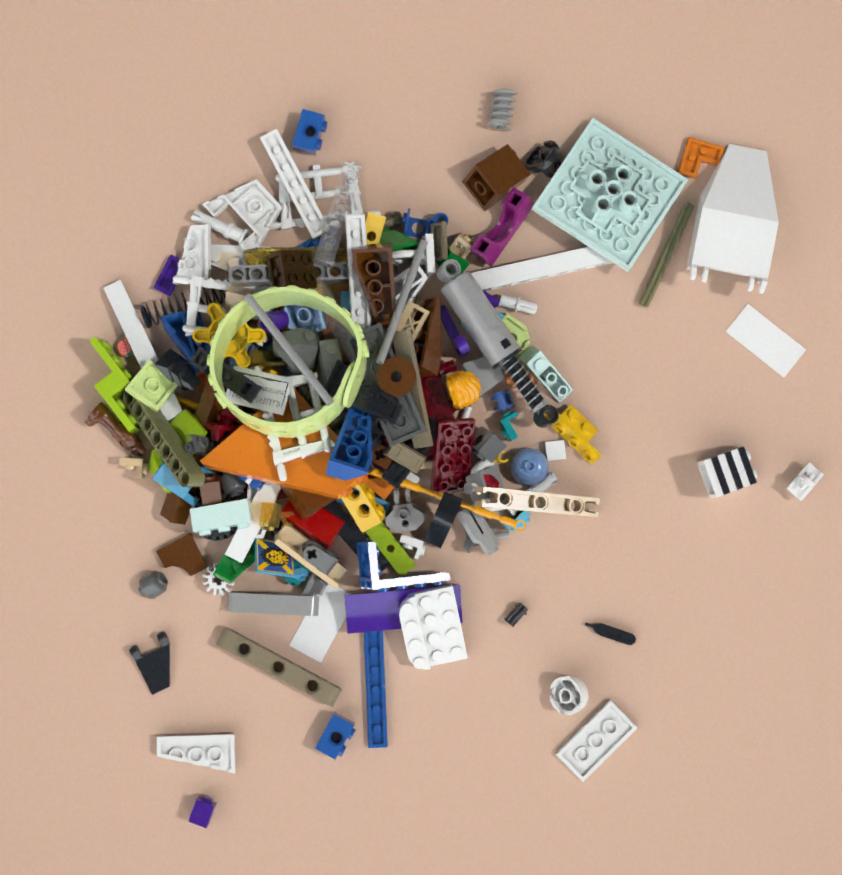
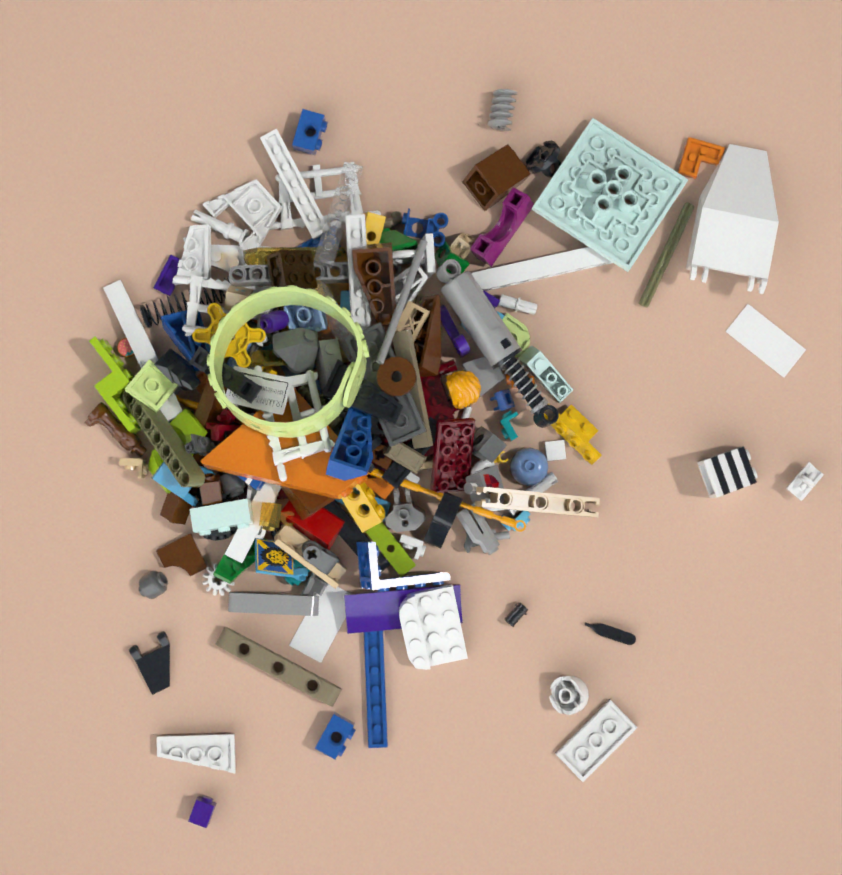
(288, 349): light grey piece -> none
(439, 233): dark tan tile -> none

